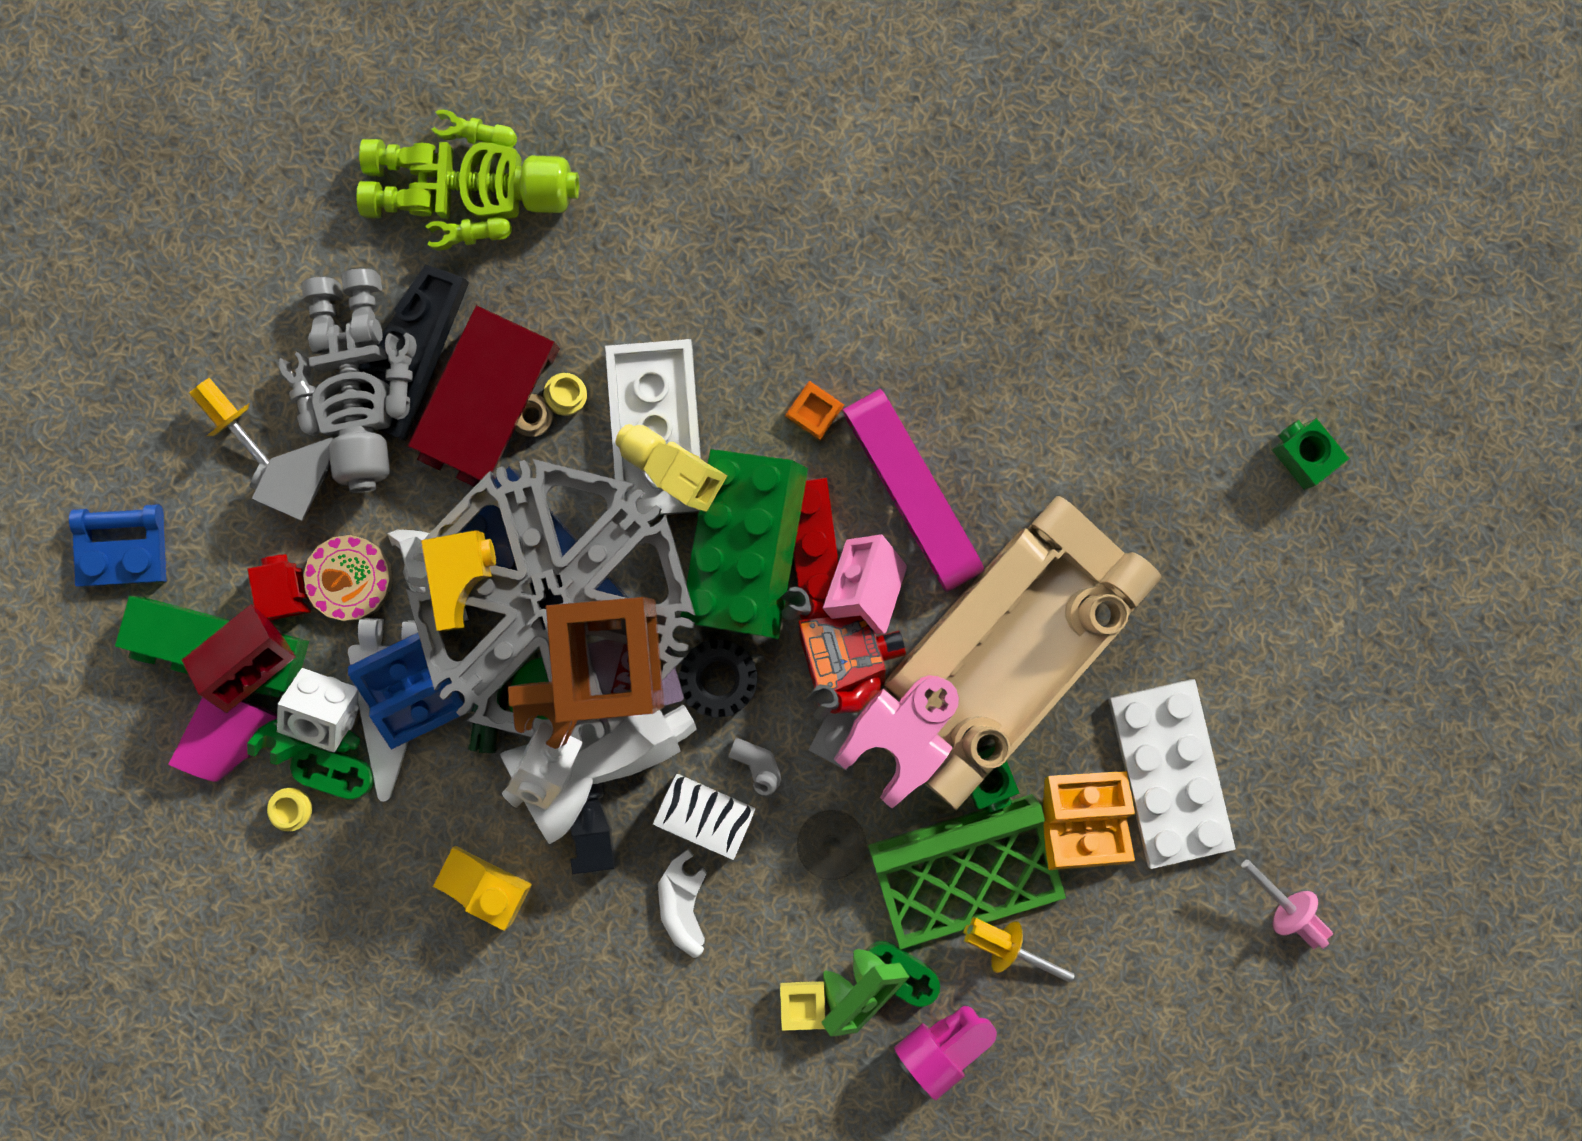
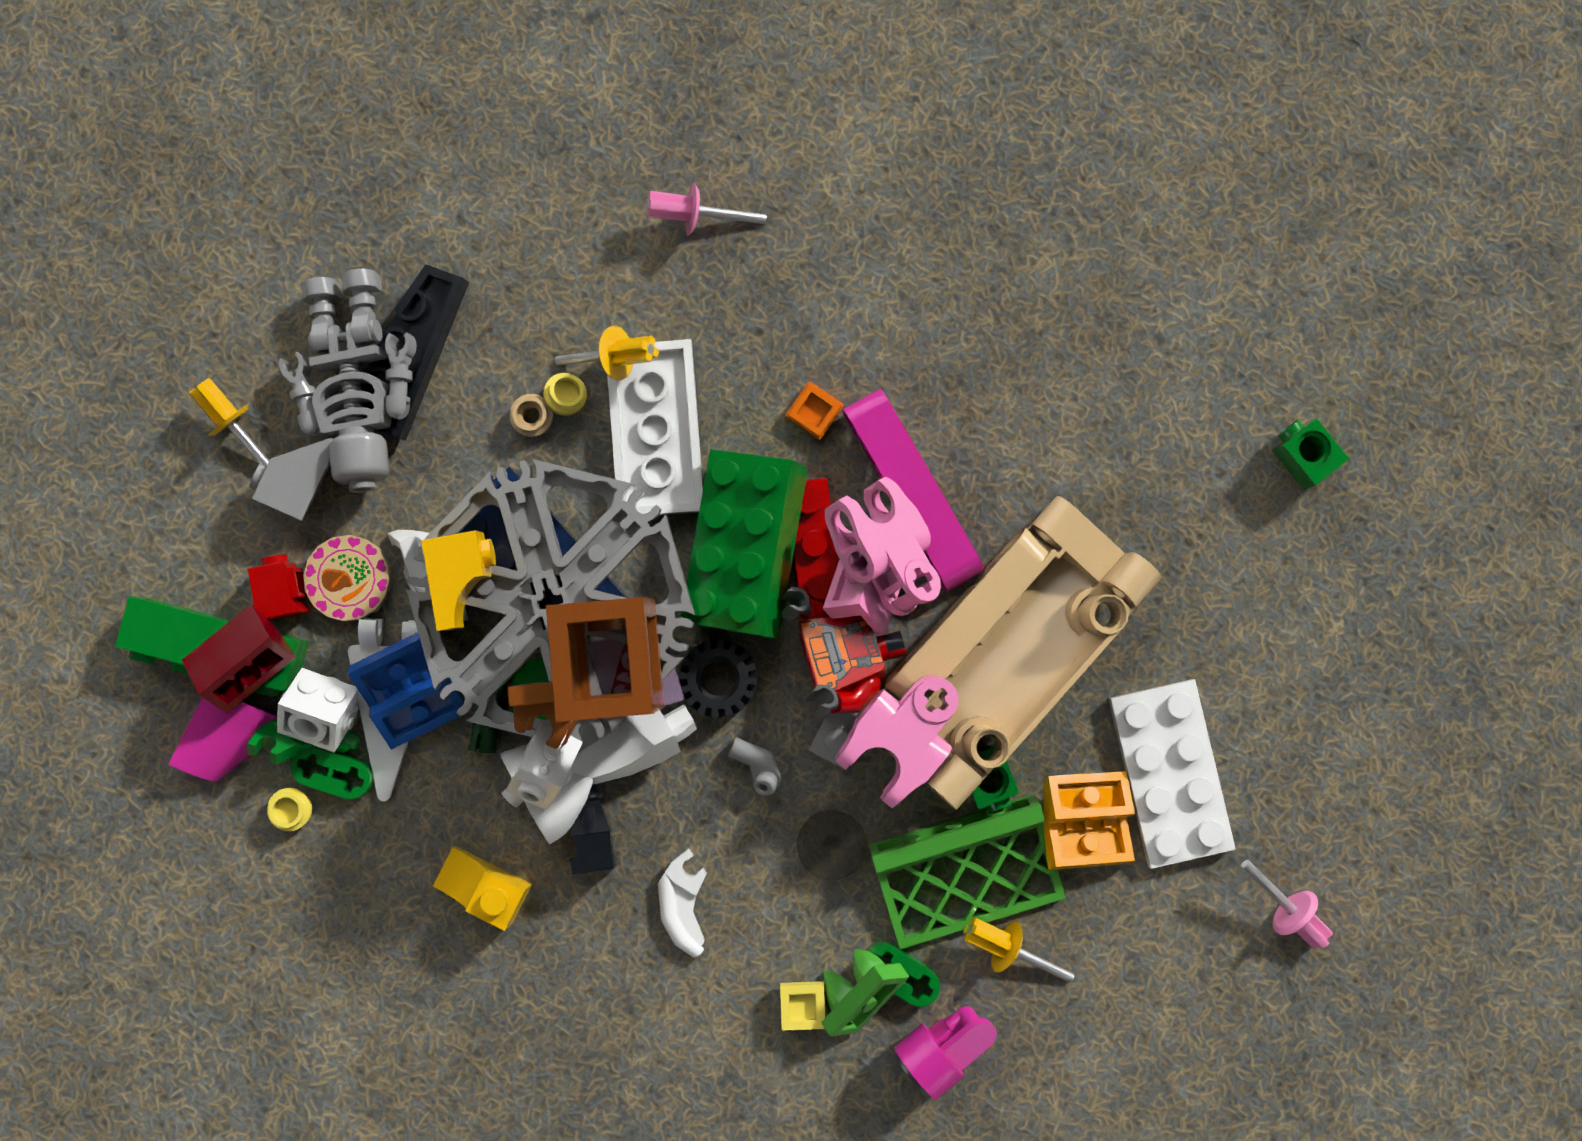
(118, 560): blue plate -> none
(481, 395): dark red panel -> none
(540, 183): lime piece -> none
(616, 353): none -> yellow piece
(670, 466): light yellow piece -> none
(687, 209): none -> bright pink piece
(704, 816): white brick -> none
(885, 547): none -> bright pink piece

